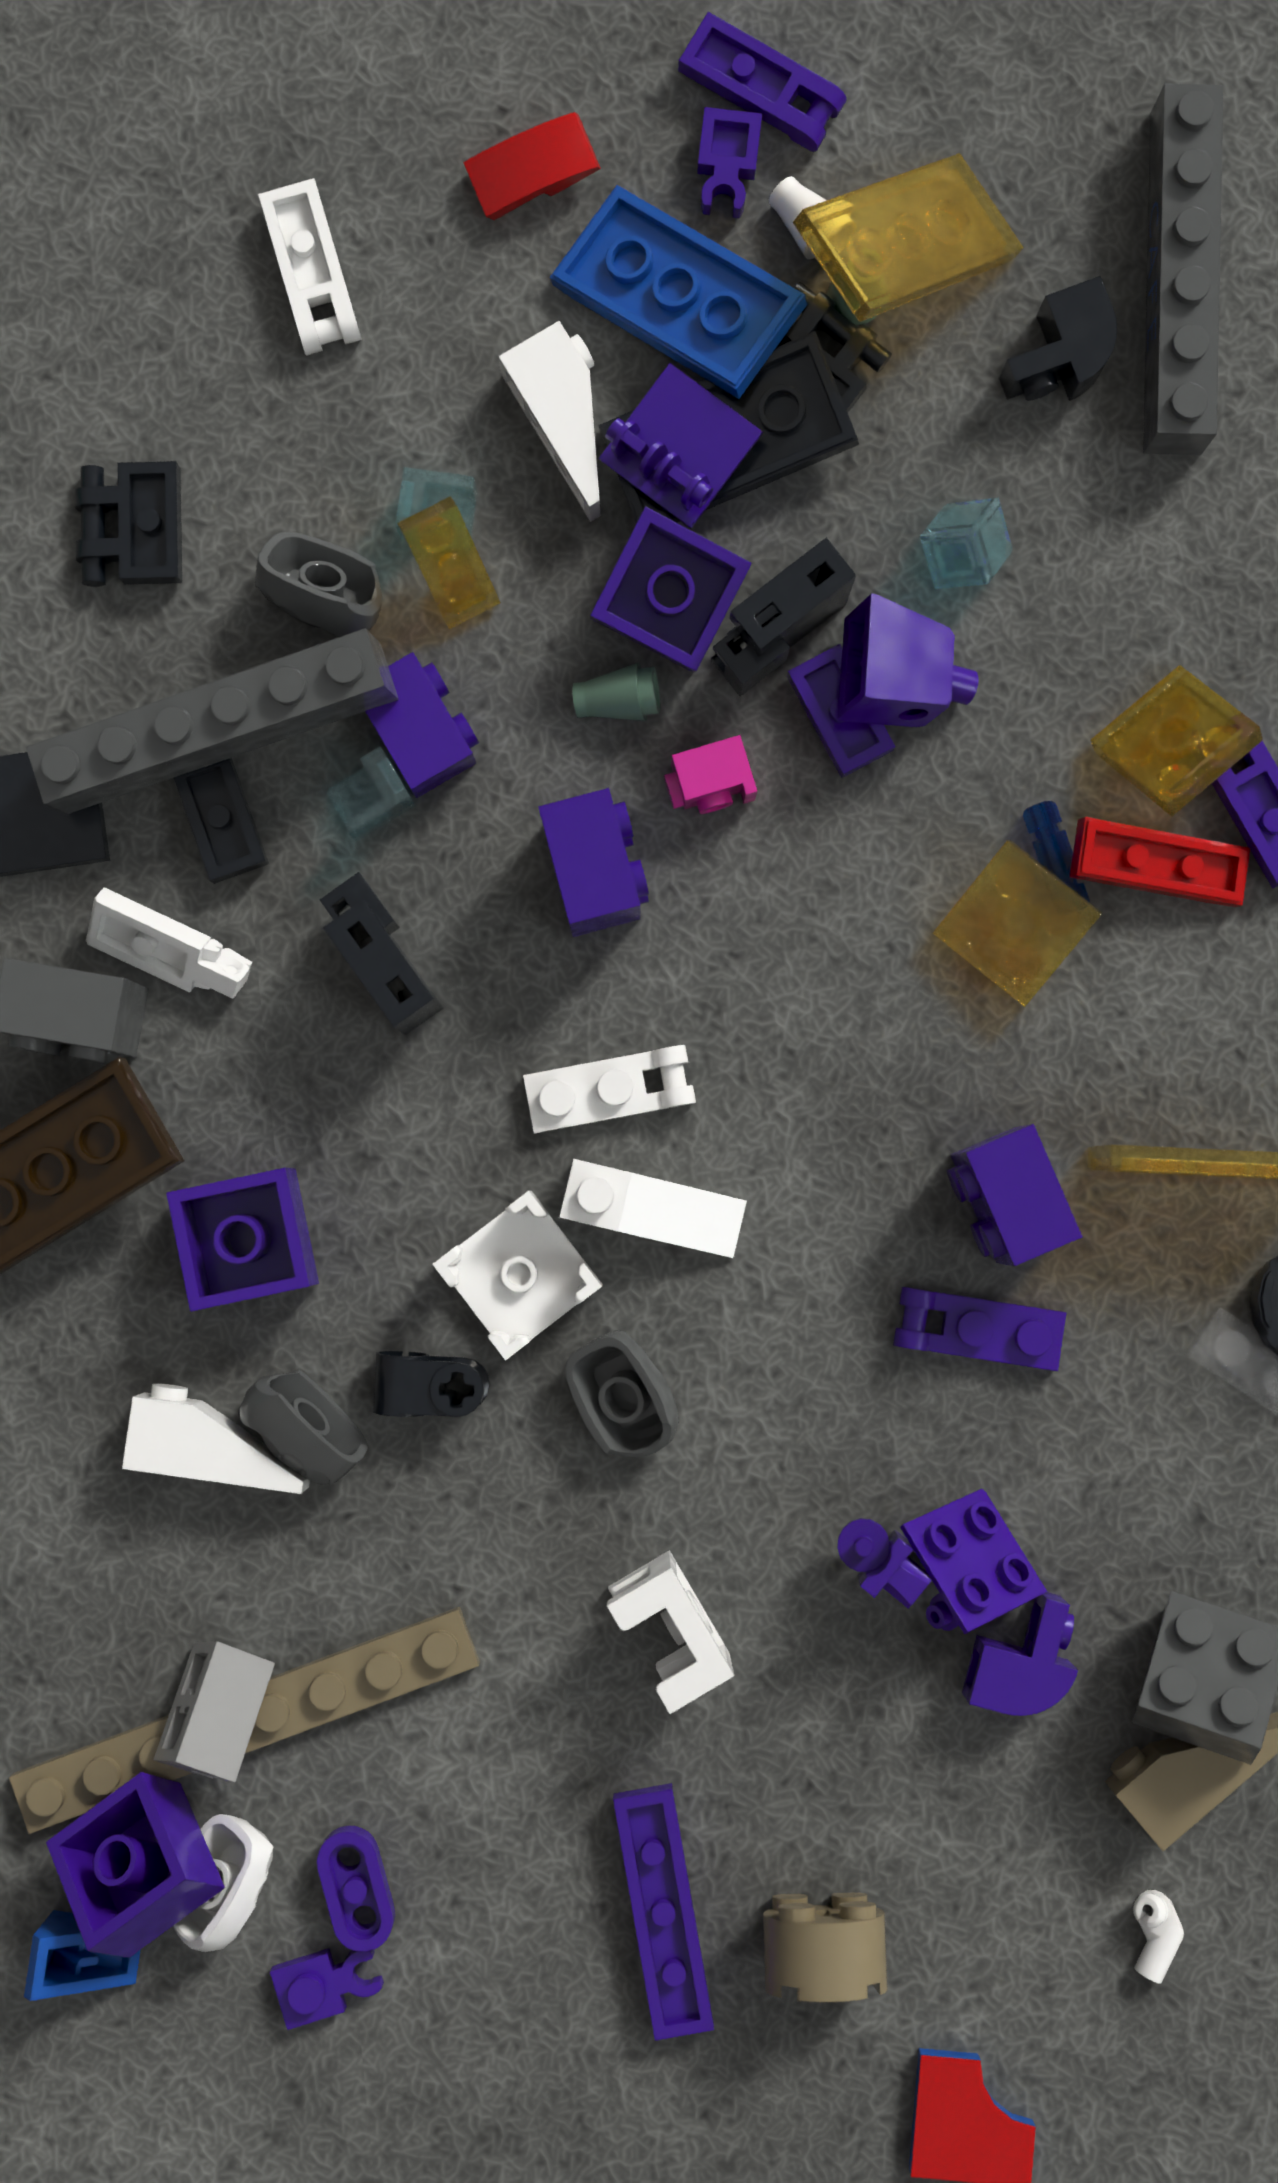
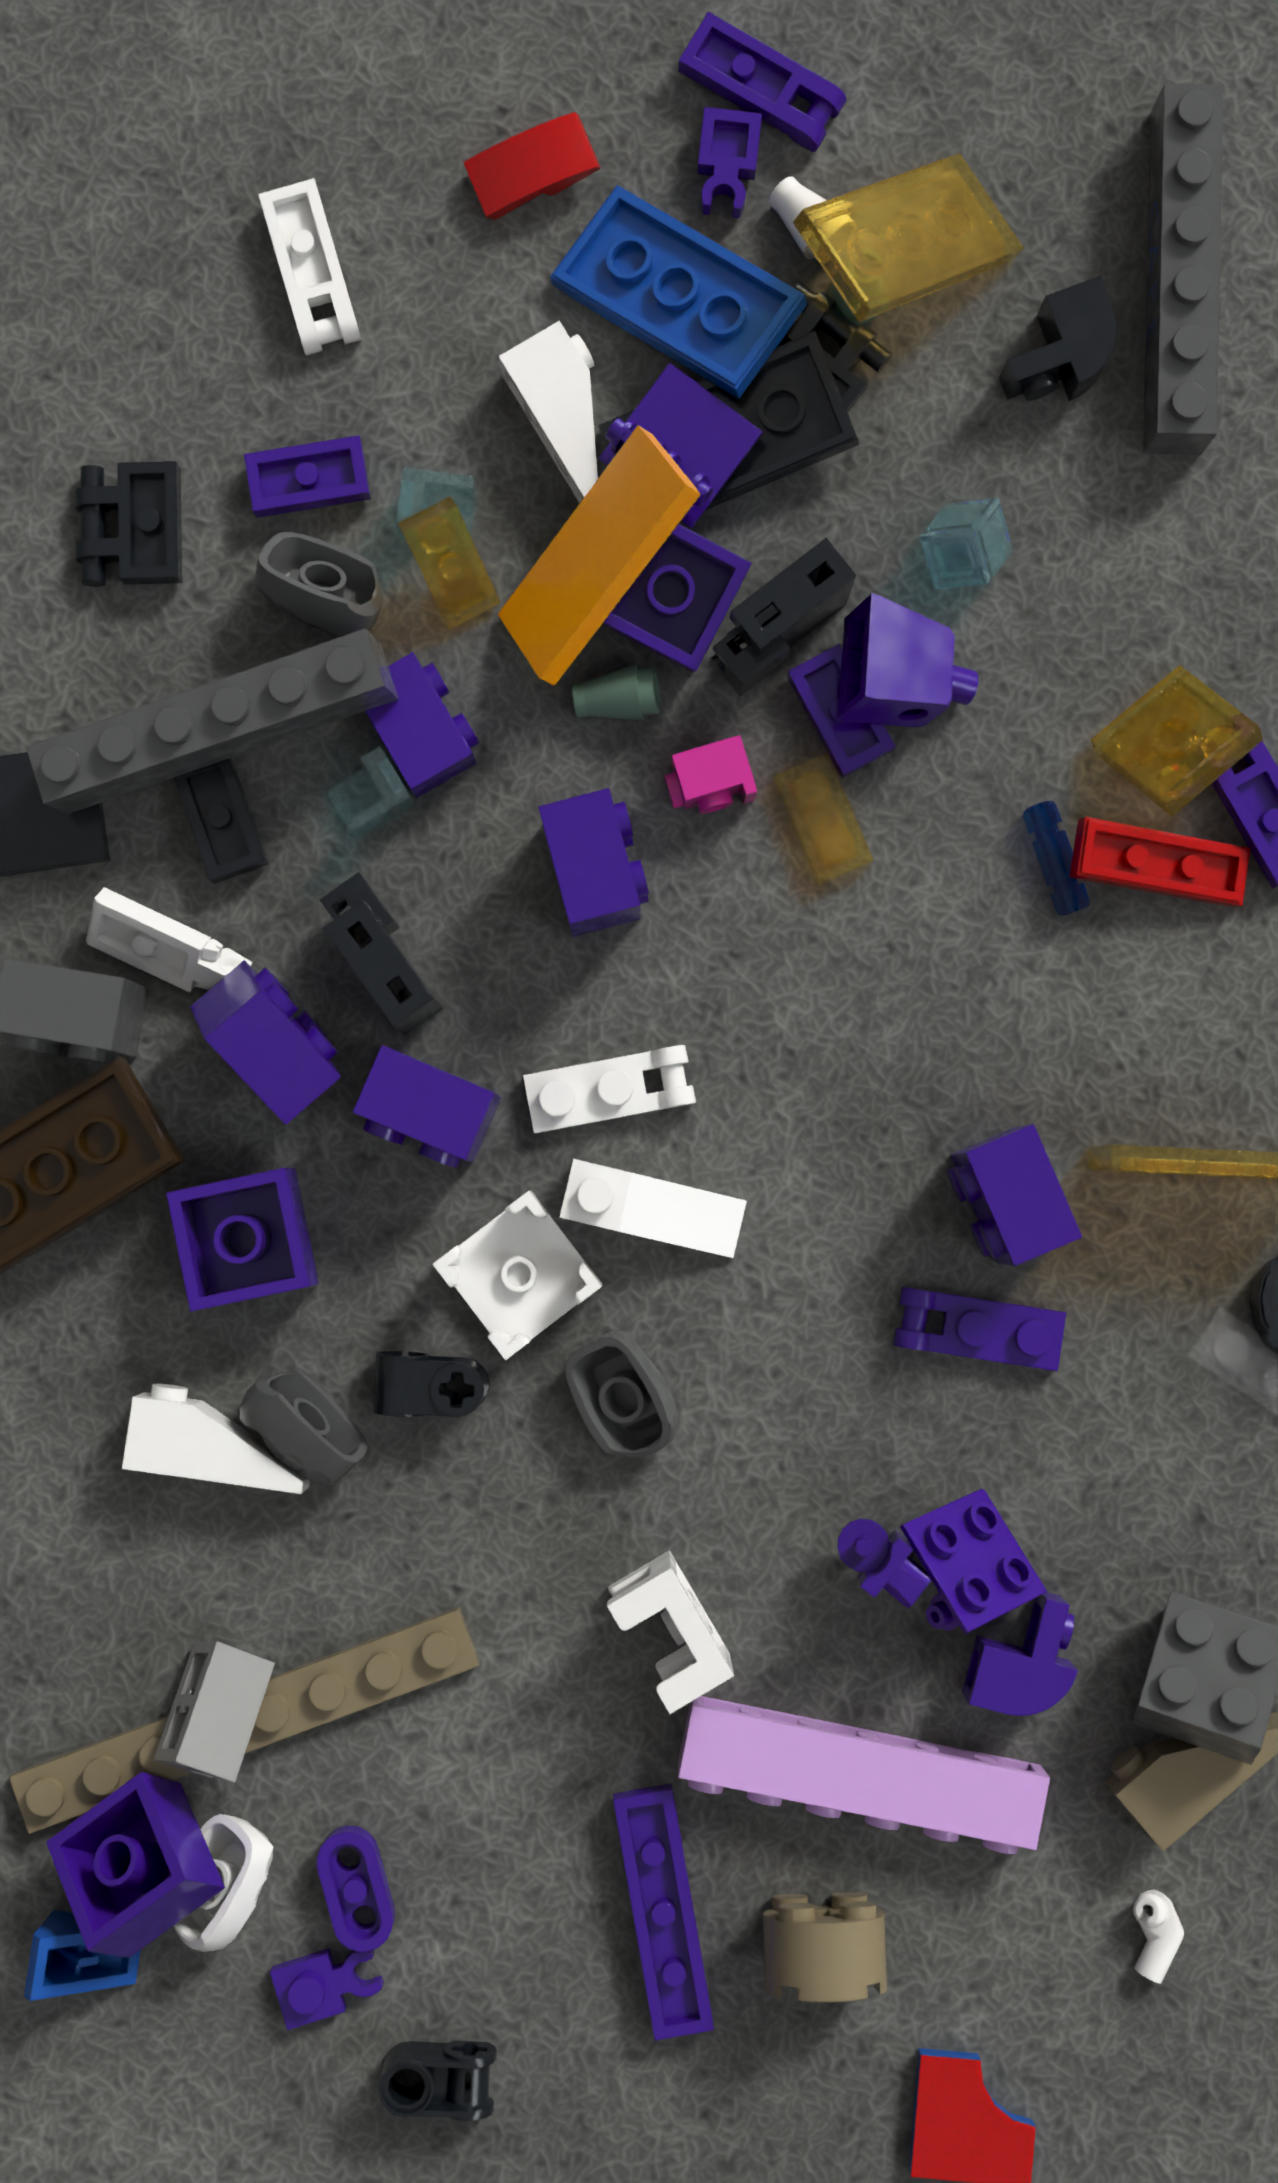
(263, 1041): none -> dark purple brick
(307, 476): none -> dark purple plate
(427, 1105): none -> dark purple brick
(443, 2083): none -> black piece
(598, 555): none -> light orange tile
(822, 819): none -> clear yellow plate
(863, 1774): none -> lavender brick
(1017, 922): clear yellow plate -> none

